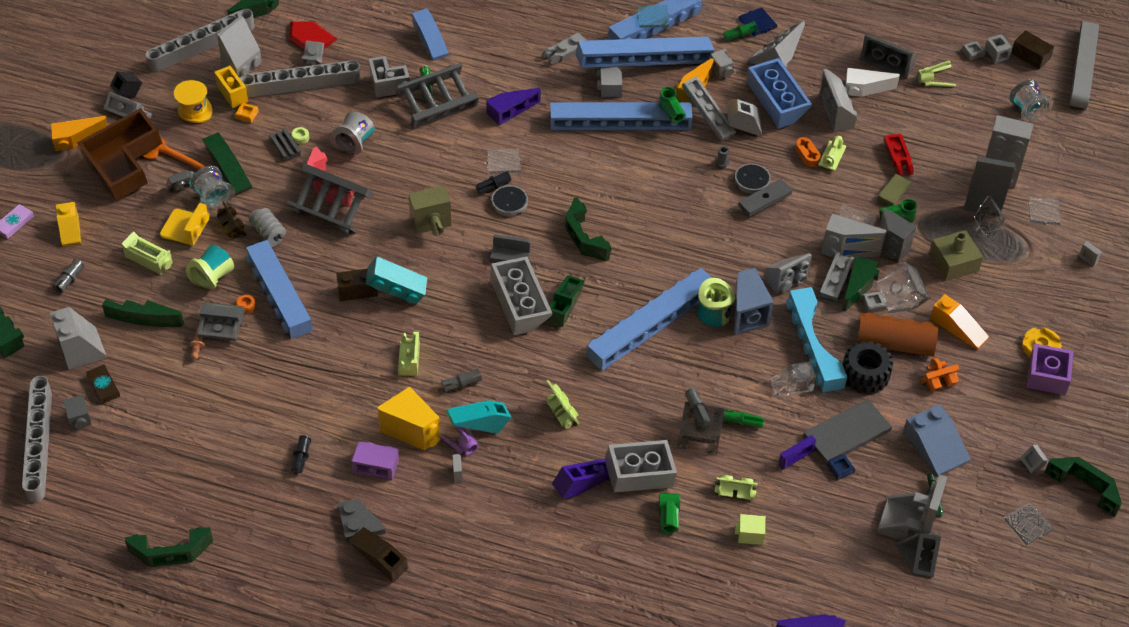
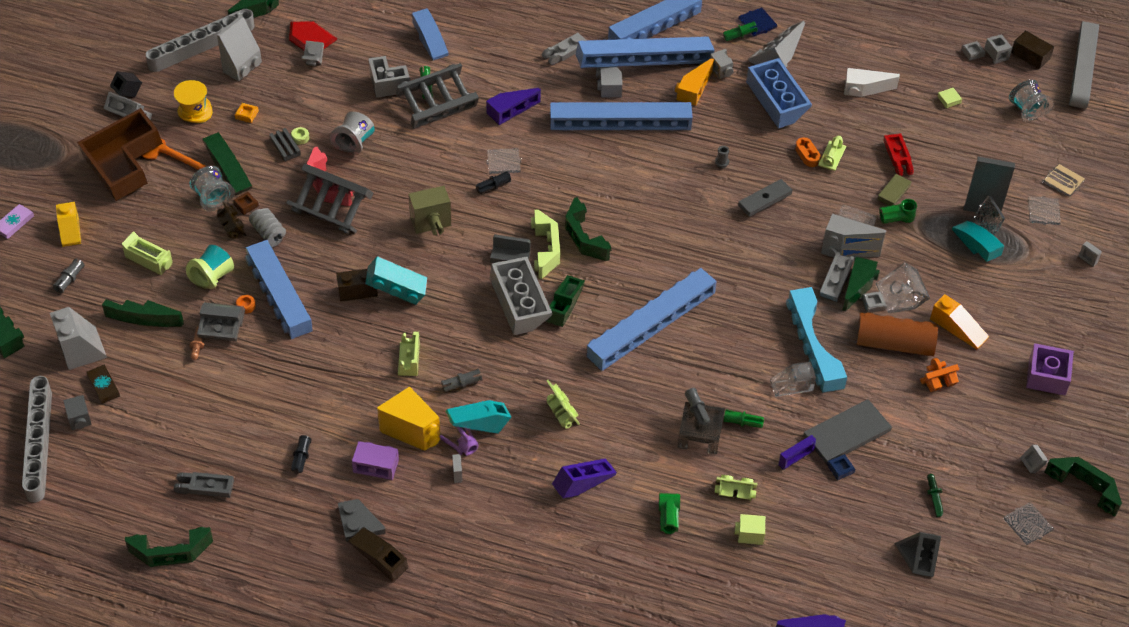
(68, 133): light orange slope -> none
(178, 181): dark grey wing -> none
(185, 225): yellow bracket -> none
(204, 484): none -> dark grey hinge
(231, 86): yellow brick -> none
(245, 203): none -> reddish brown tile
(301, 78): light grey beam -> none
(509, 200): black tile -> none
(546, 260): none -> yellowish green slope
(640, 466): light grey brick -> none
(653, 16): clear light blue piece -> none
(670, 104): green piece -> none
(708, 108): light grey tile -> none
(715, 302): yellowish green hat -> none
(744, 116): light grey slope -> none
(752, 178): black tile -> none
(752, 303): sand blue slope -> none
(787, 272): light grey slope -> none
(836, 102): light grey slope -> none
(869, 355): black tyre -> none
(888, 56): dark grey slope -> none
(898, 235): dark grey slope -> none
(911, 512): light grey bracket -> none
(927, 74): yellowish green plant -> none
(936, 440): sand blue slope -> none
(949, 97): none -> yellowish green tile
(955, 255): olive brick -> none
(979, 240): none -> teal slope
(1009, 143): light grey brick -> none
(1039, 336): yellow tile -> none
(1064, 180): none -> piece

